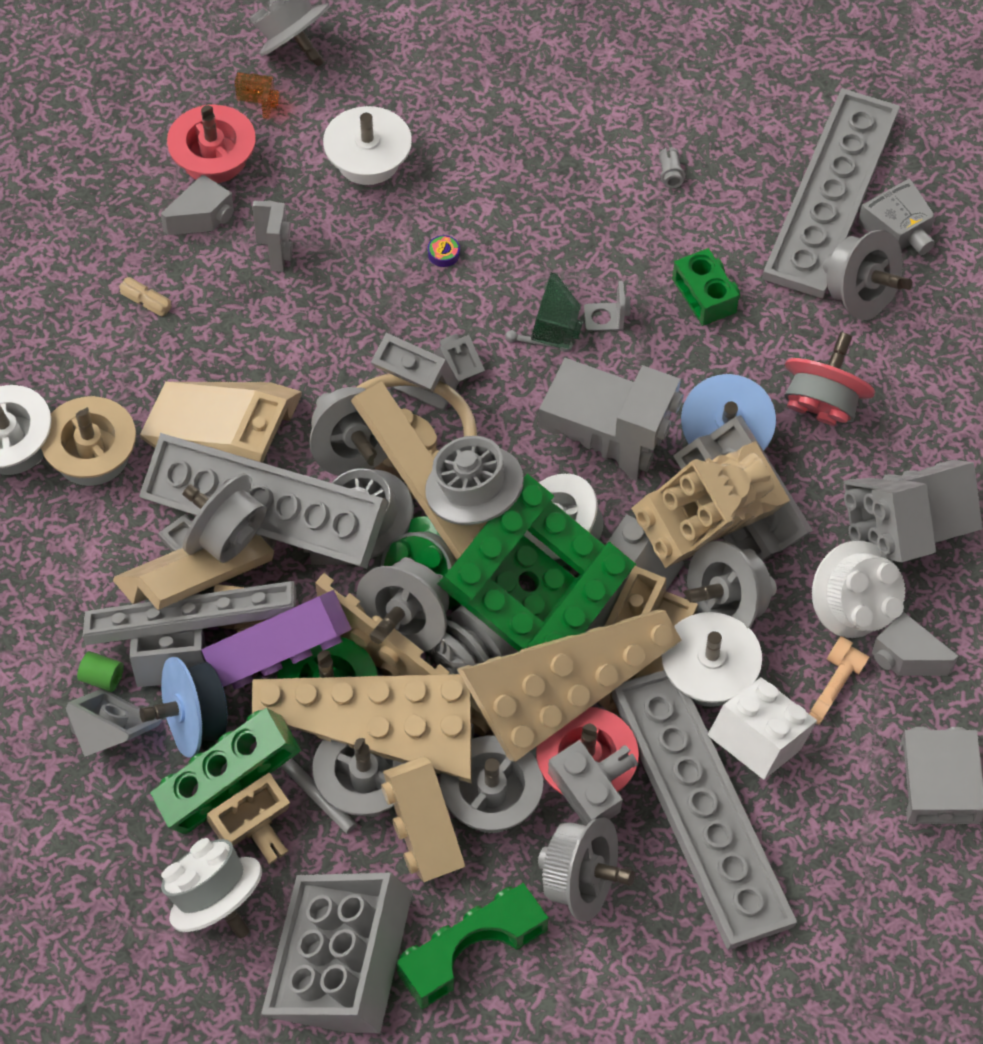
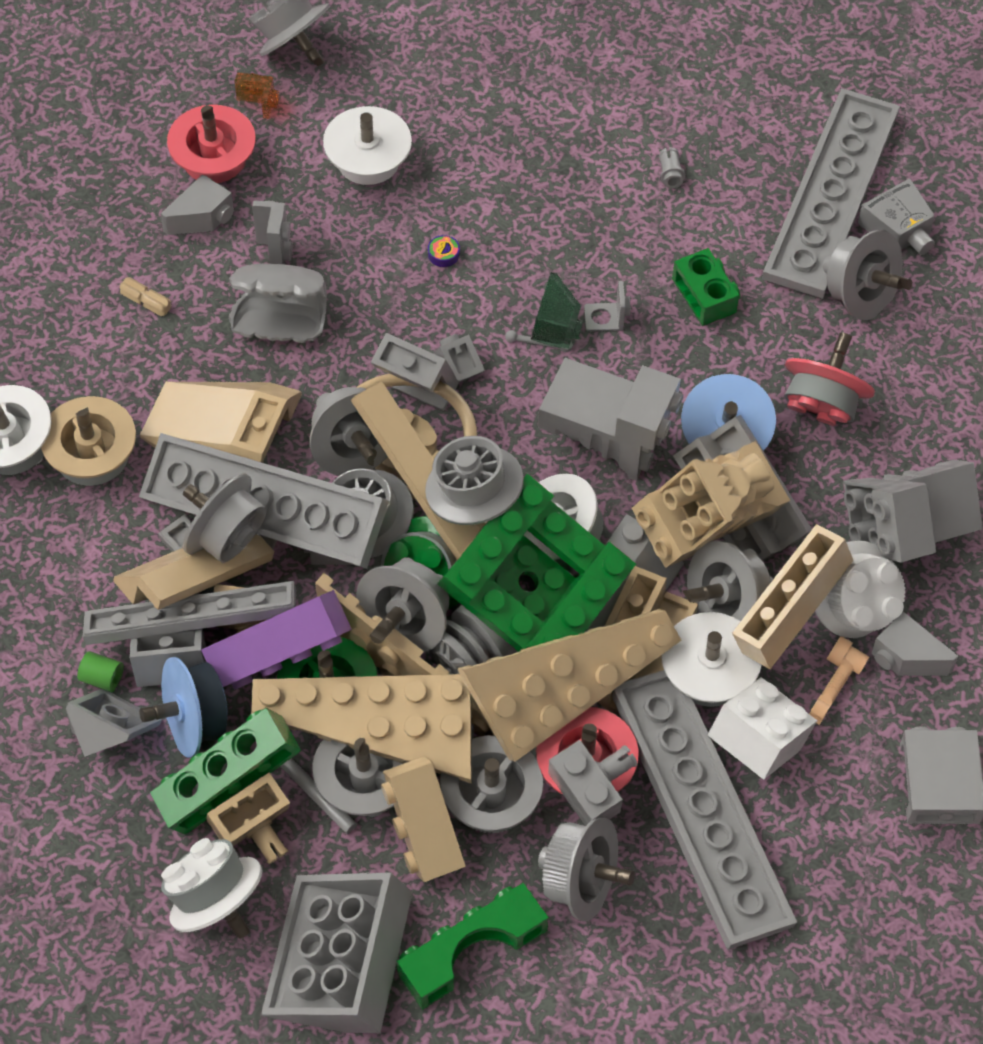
(278, 302): none -> light grey animal
(793, 596): none -> tan brick

